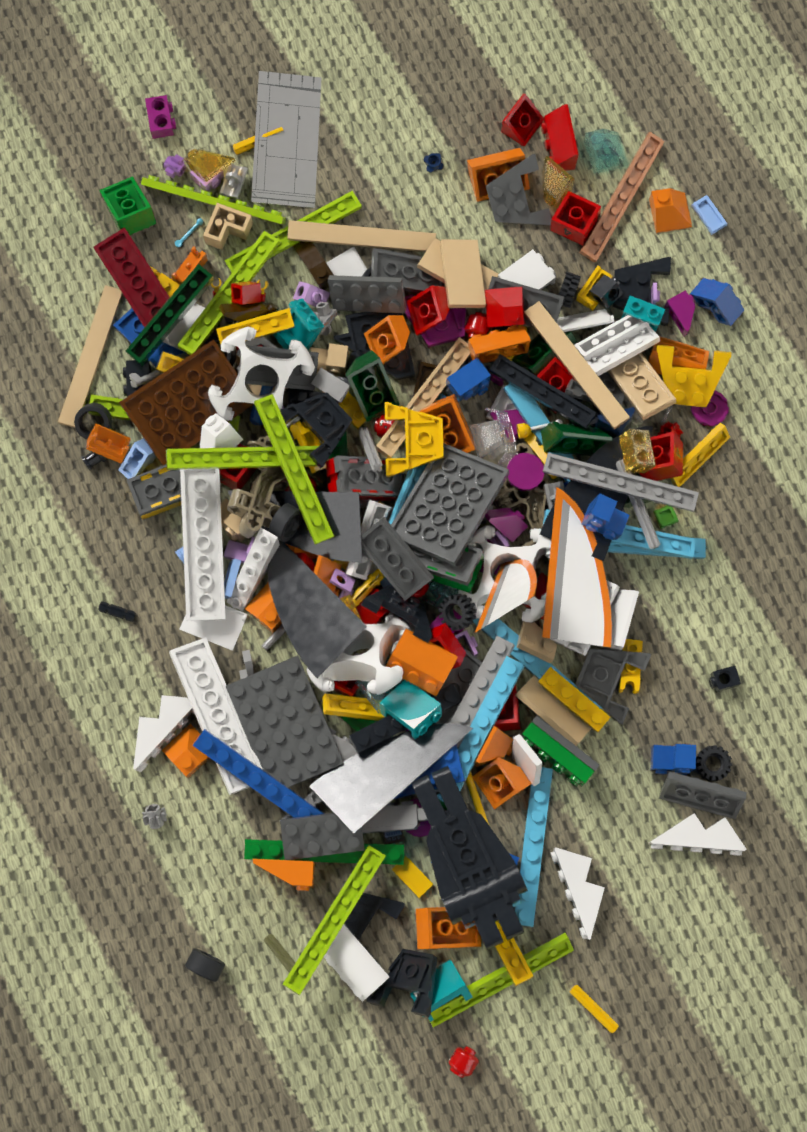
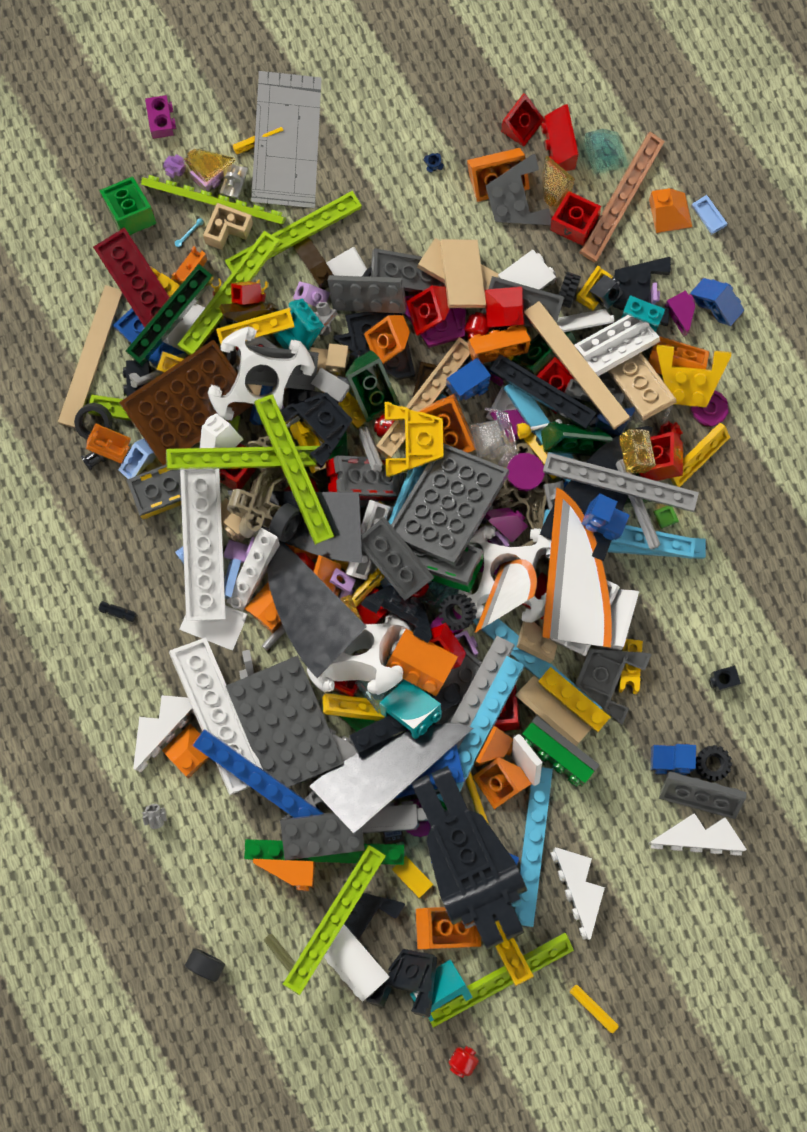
(359, 236): tan tile -> none

